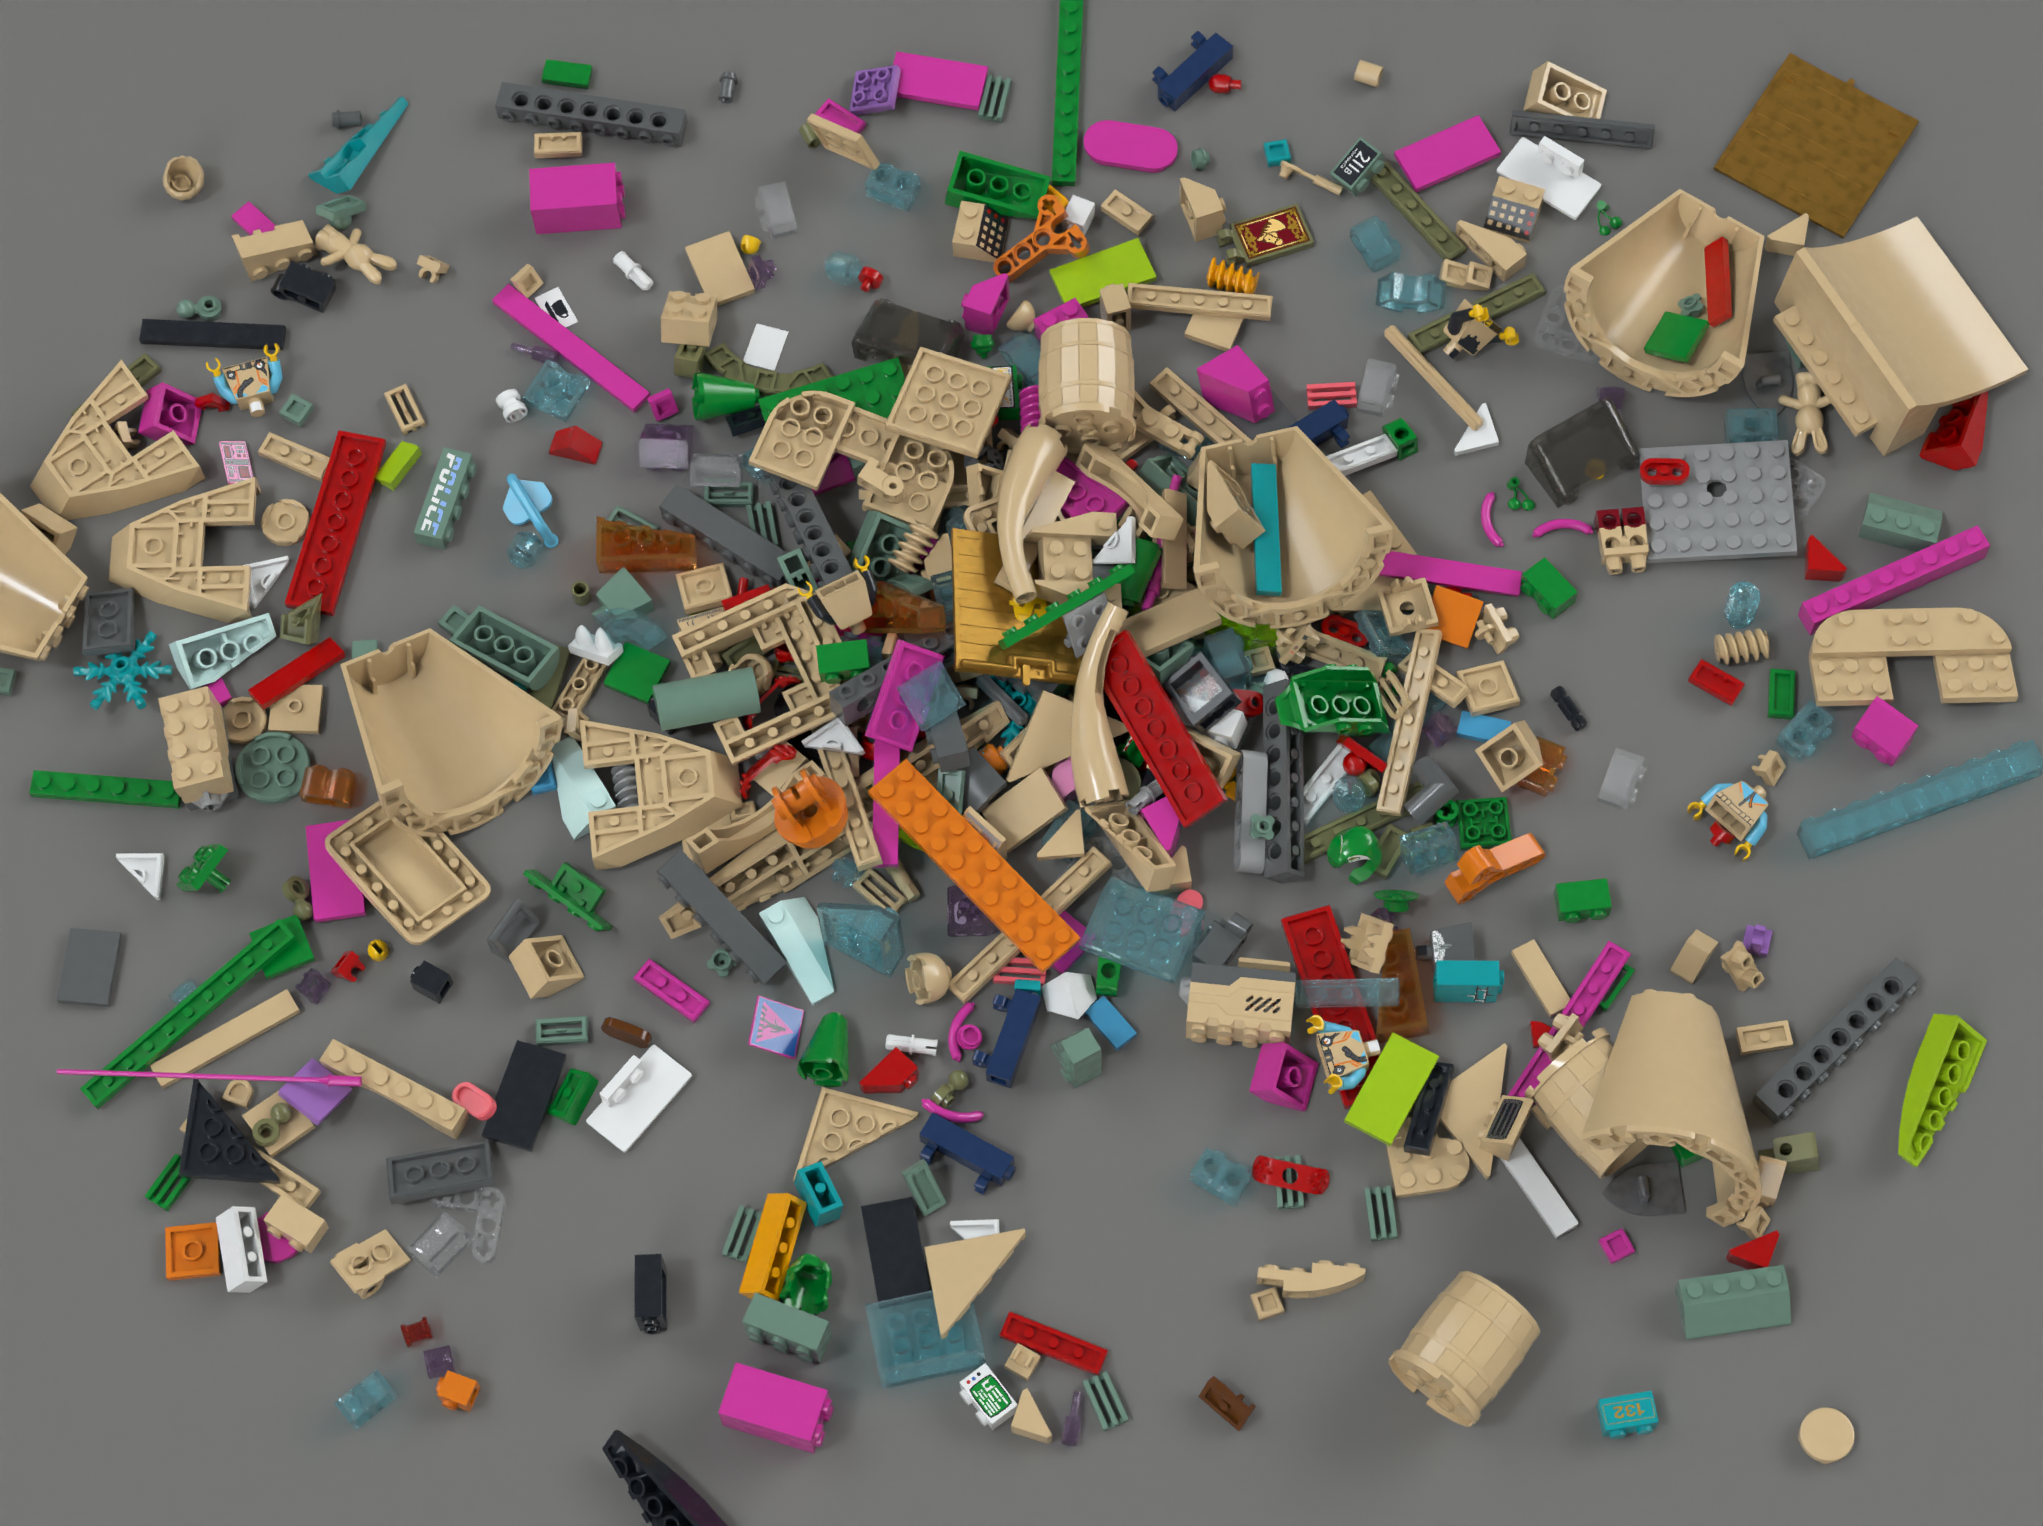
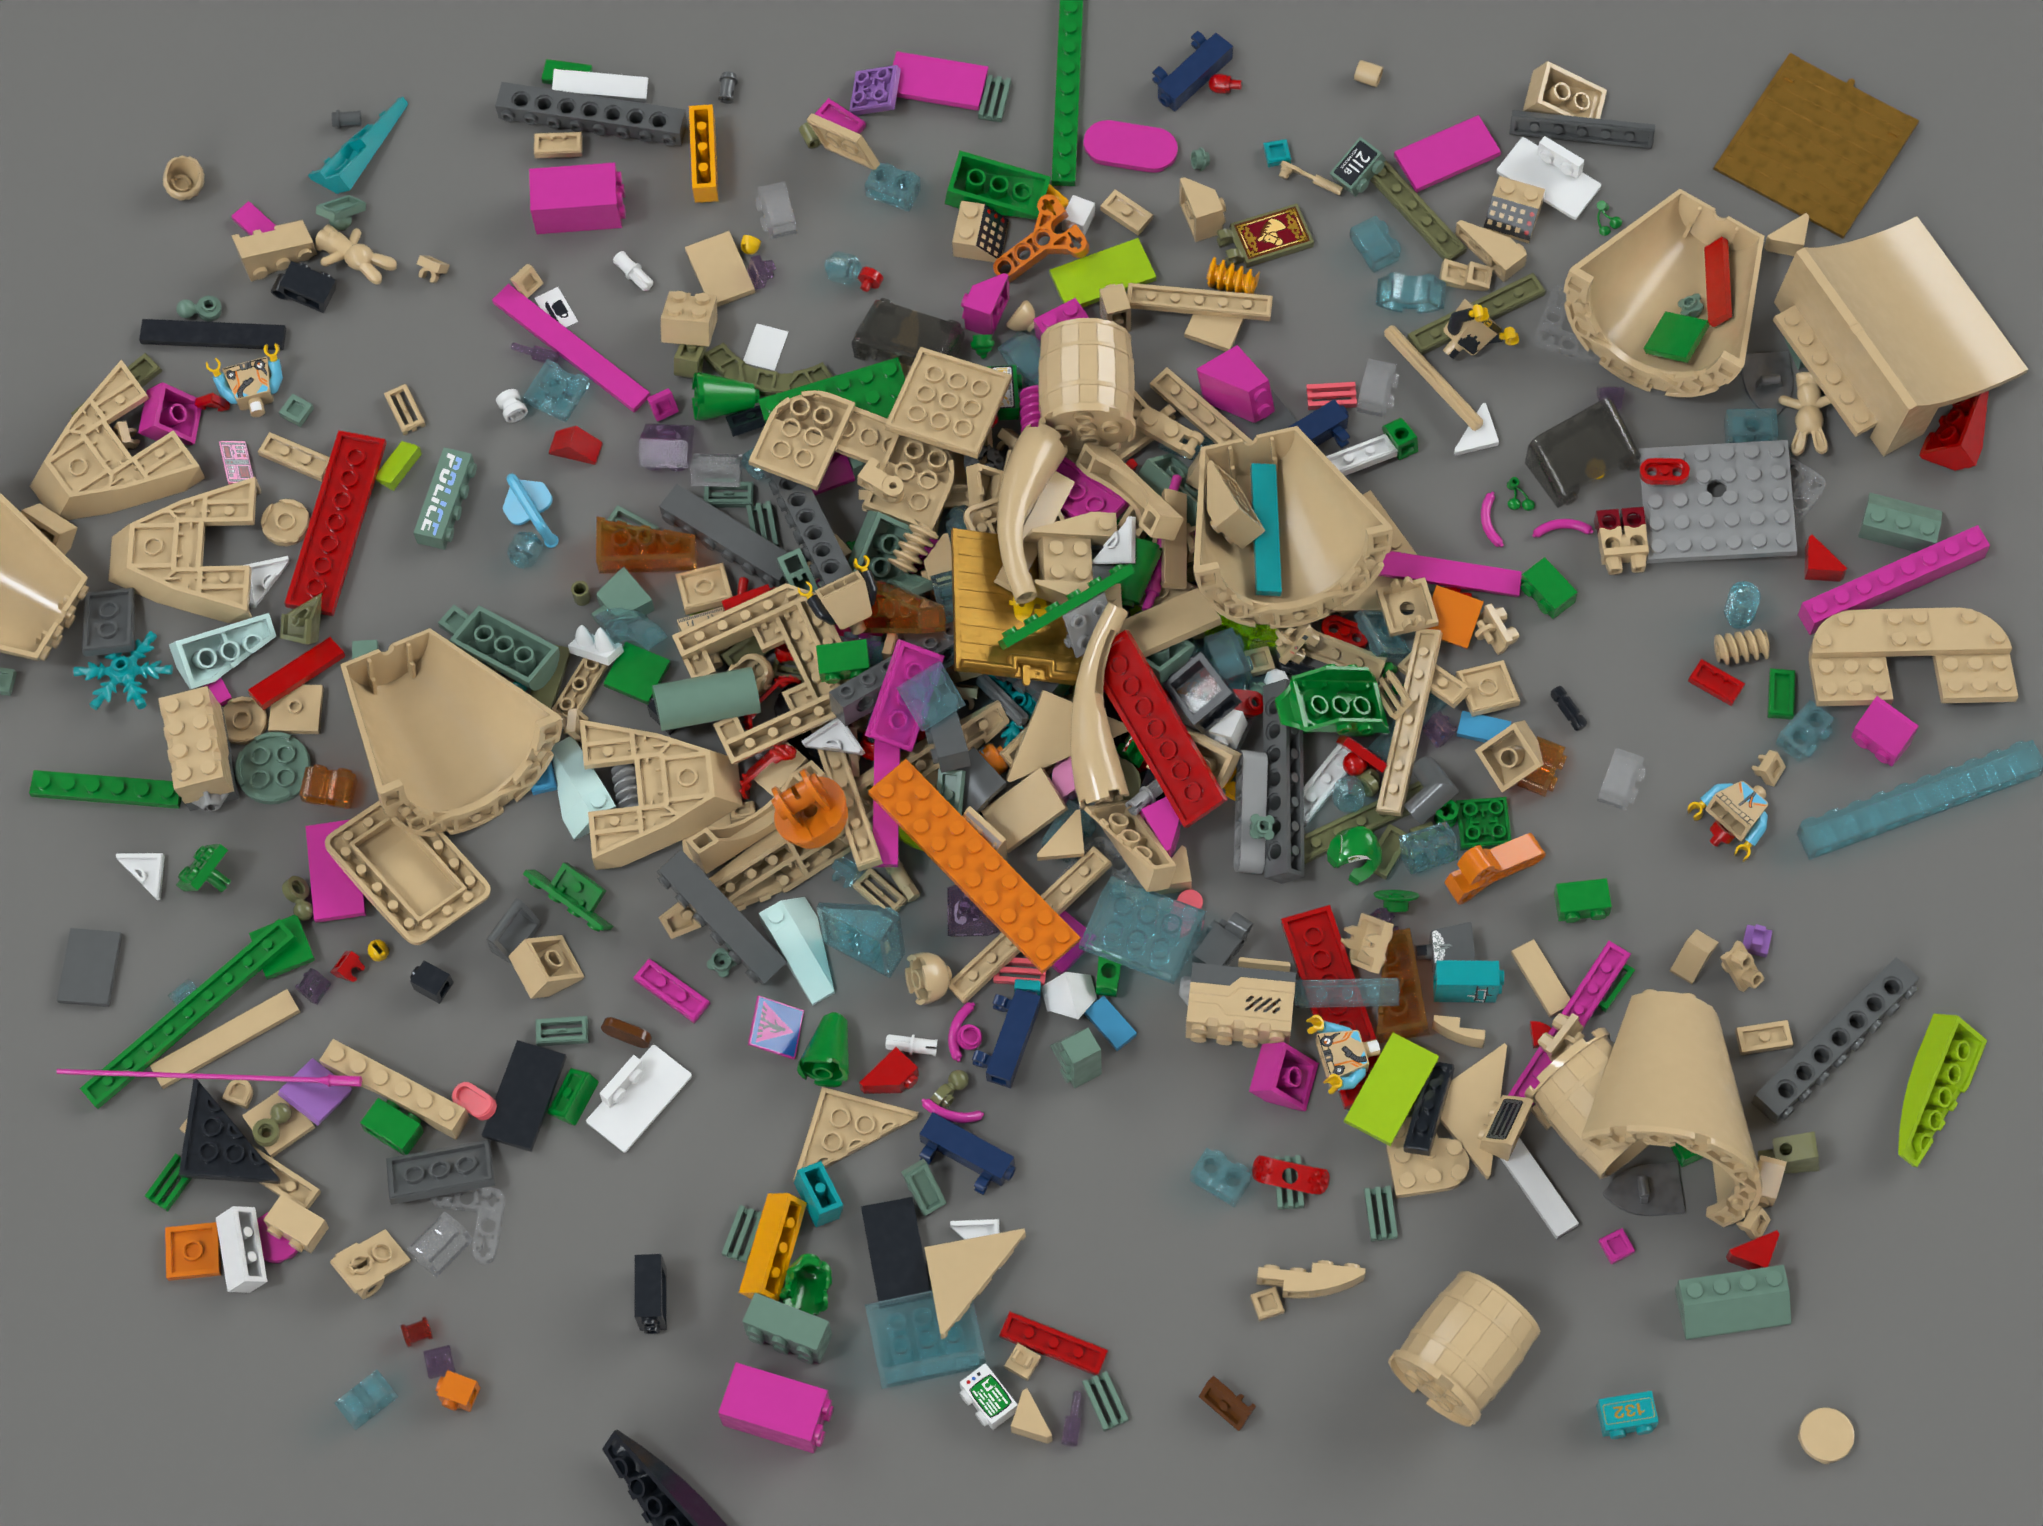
(392, 1126): none -> green brick
(601, 84): none -> white tile
(703, 153): none -> light orange brick
(1450, 1029): none -> tan slope

